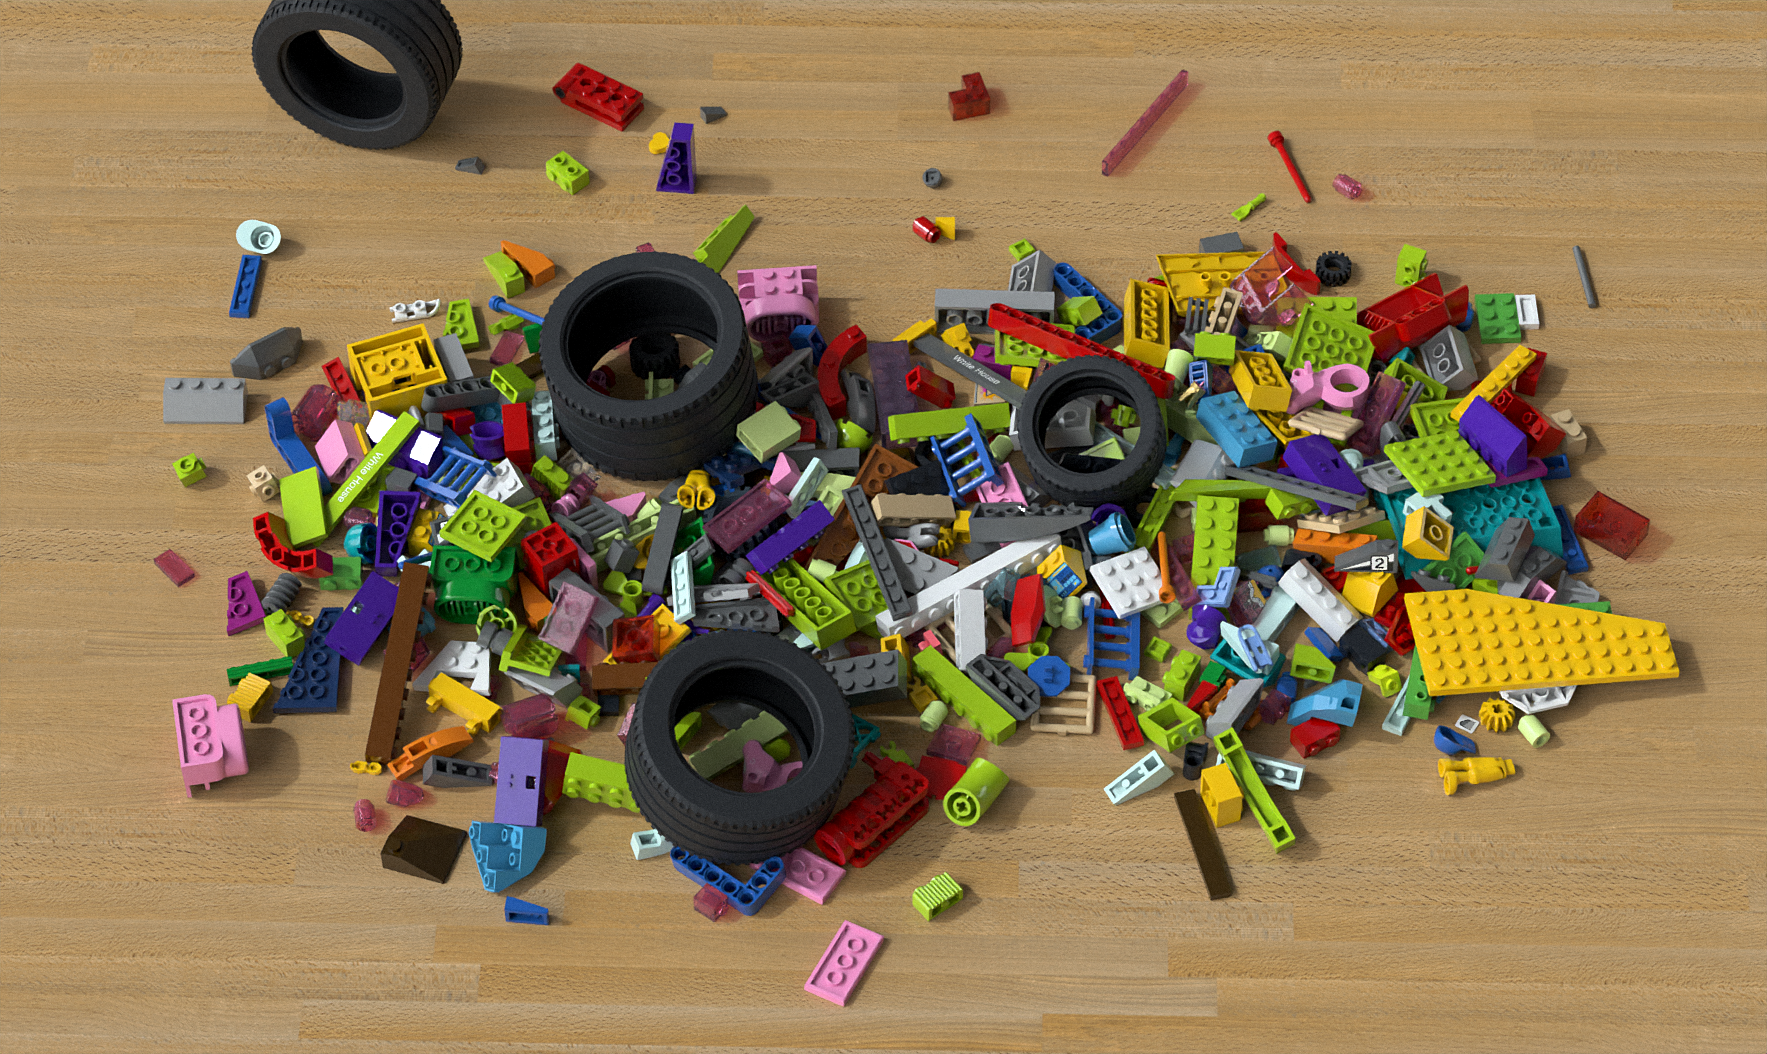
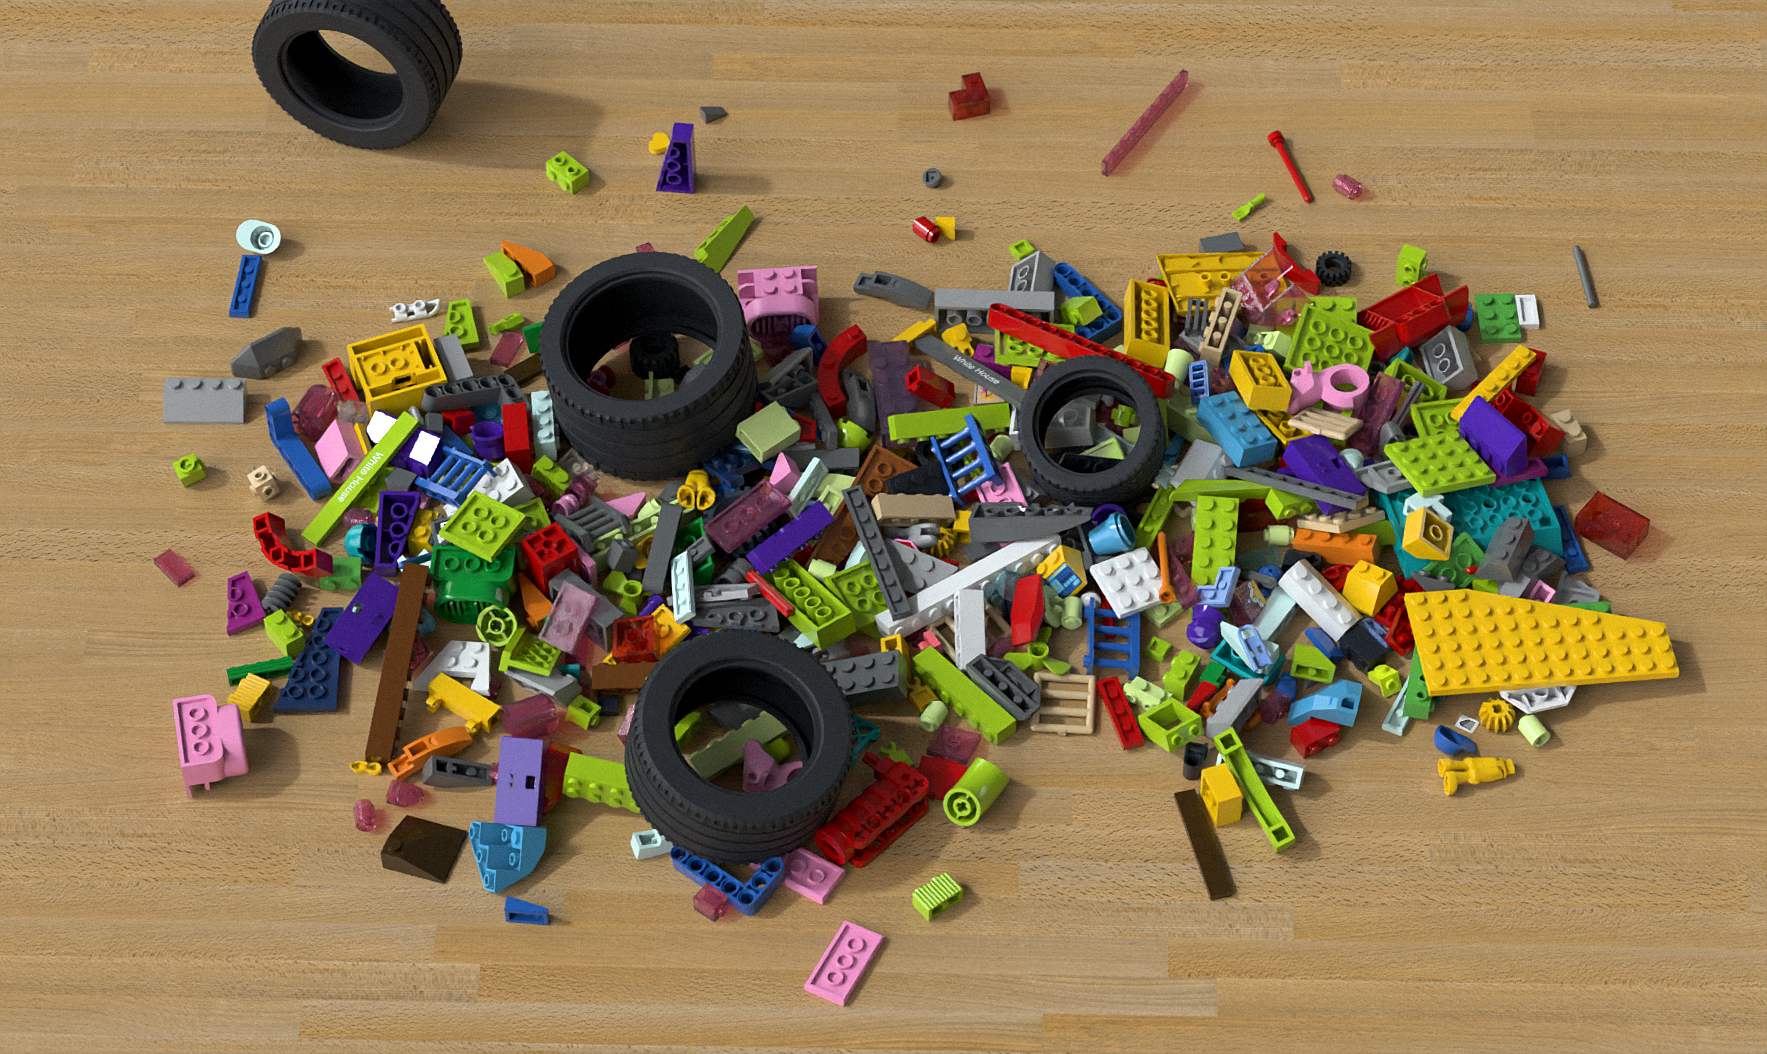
(303, 507): lime tile -> none
(470, 165): dark grey piece -> none
(493, 637): dark grey wheel -> none
(499, 304): blue piece -> none
(513, 383): lime brick -> none
(599, 96): red hinge -> none
(897, 288): none -> dark grey slope
(1050, 675): blue piece -> none
(1140, 778): light aqua slope -> none
(1192, 394): pearl gold piece -> none
(1214, 348): lime brick -> none
(1371, 557): dark grey slope -> none

